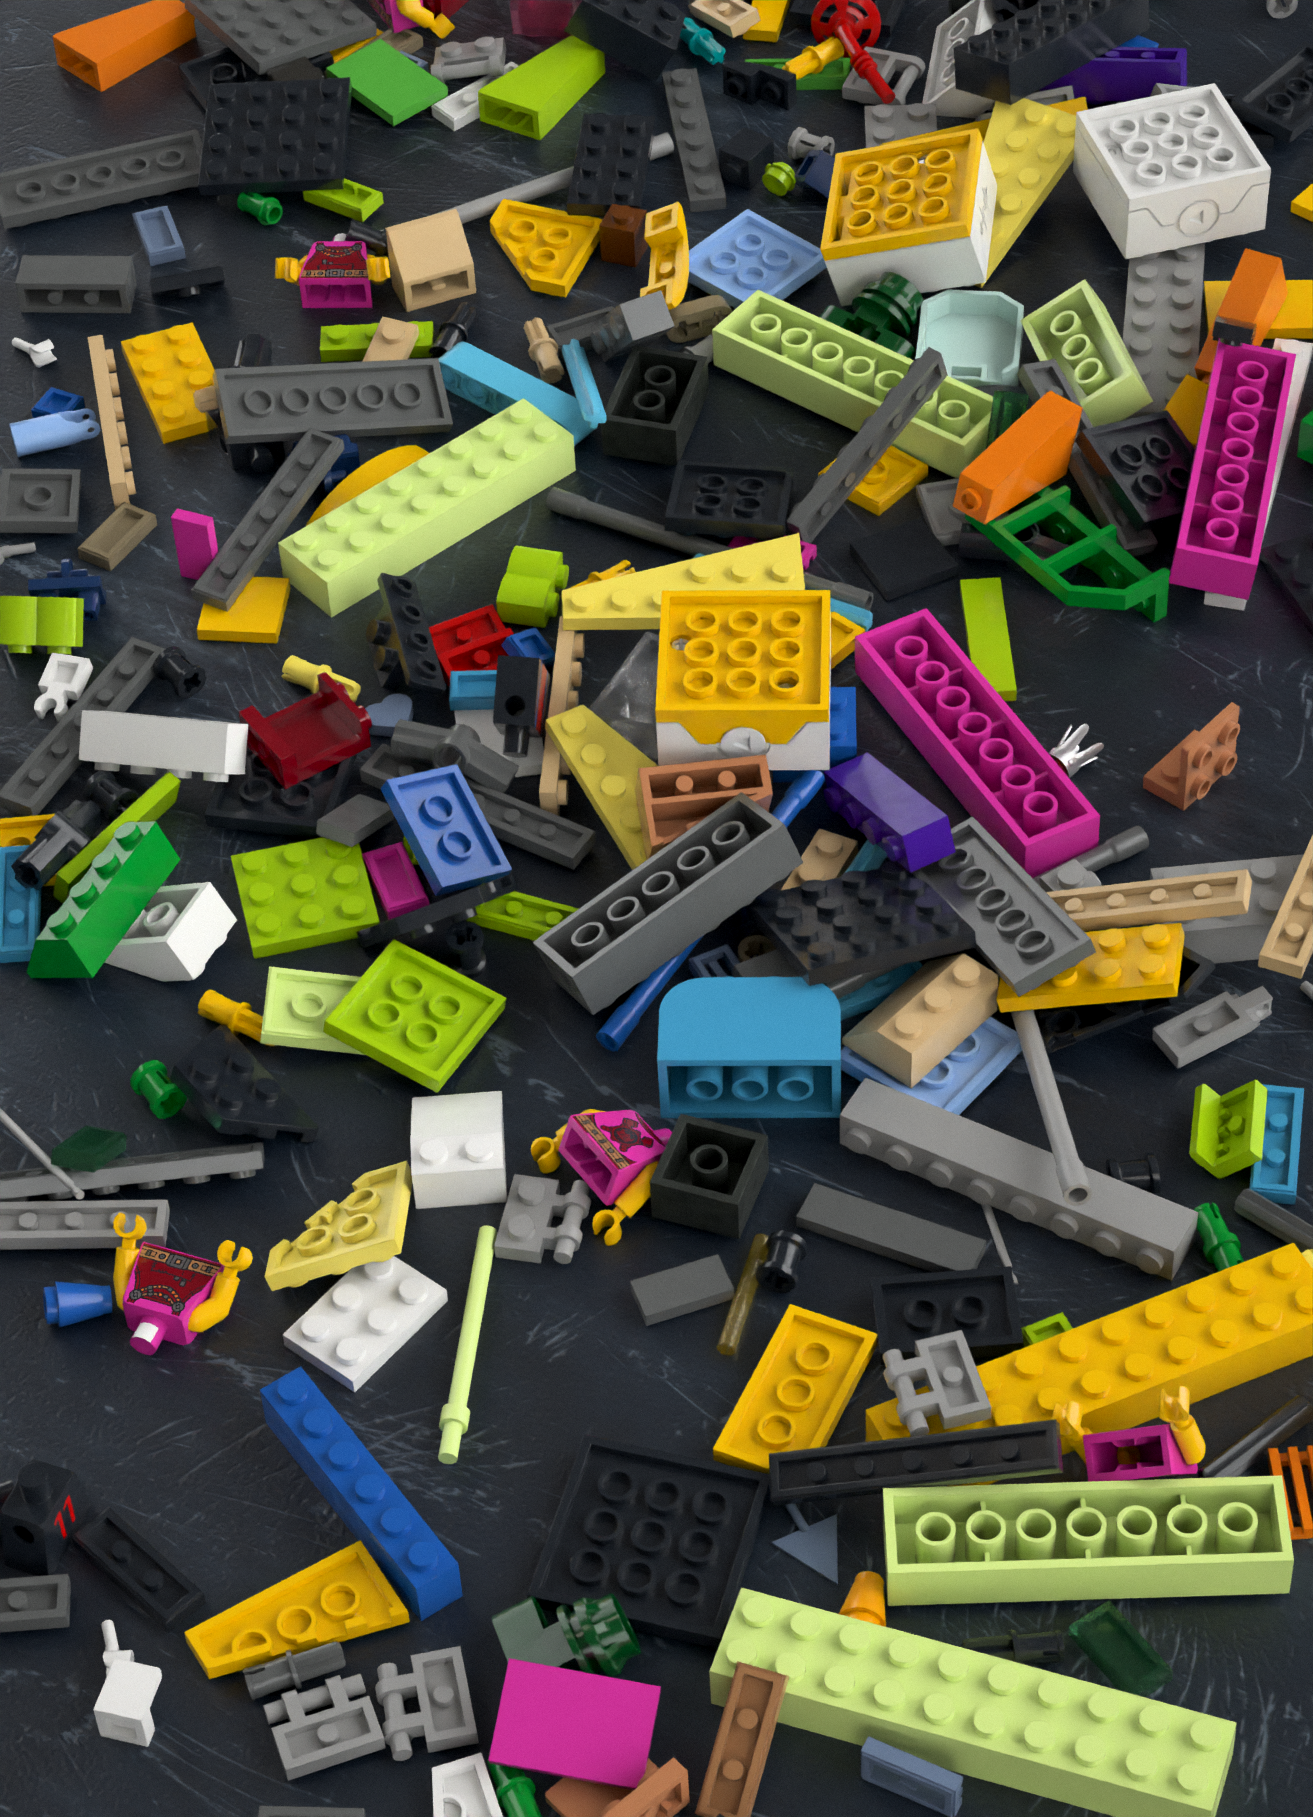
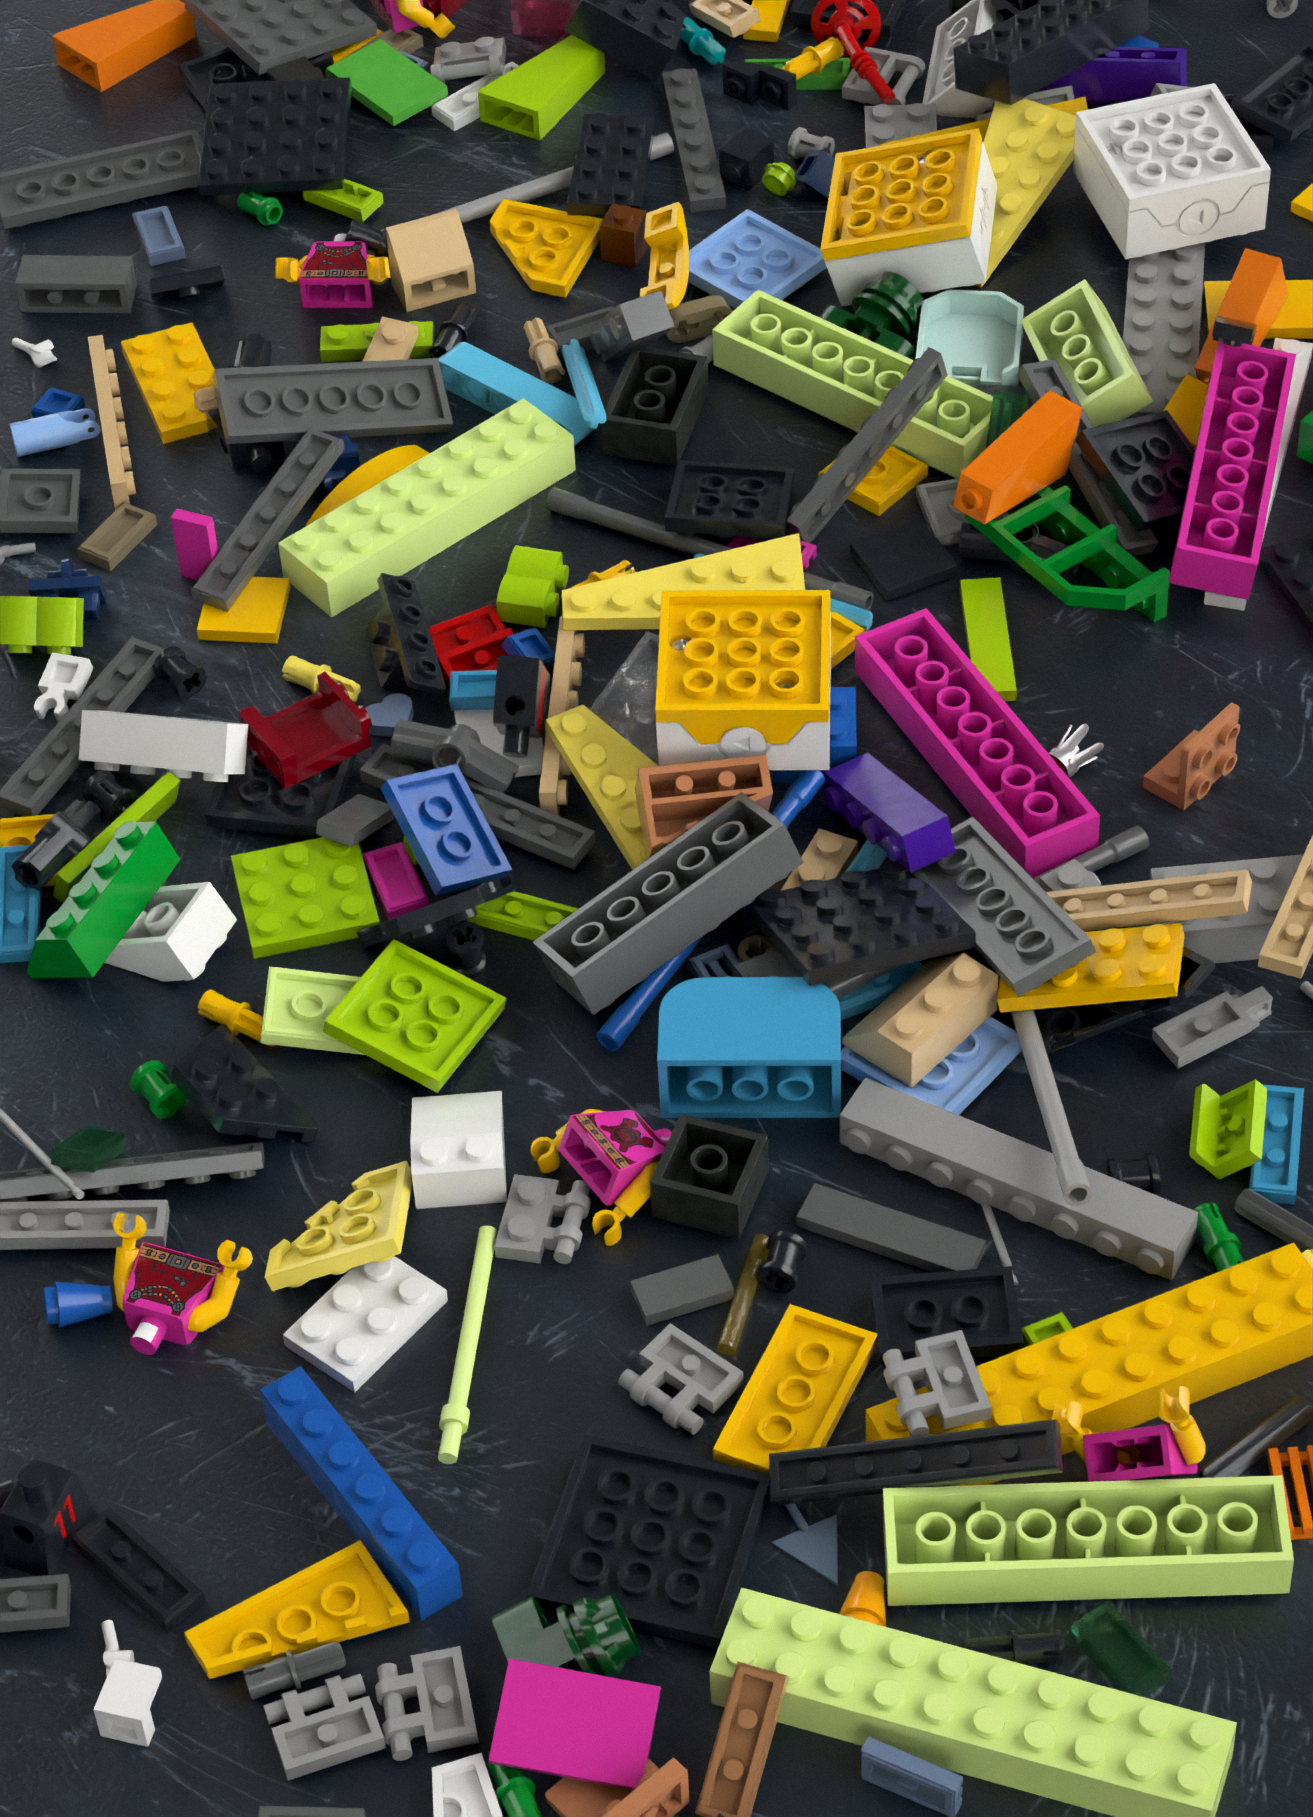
(688, 1367): none -> light grey plate

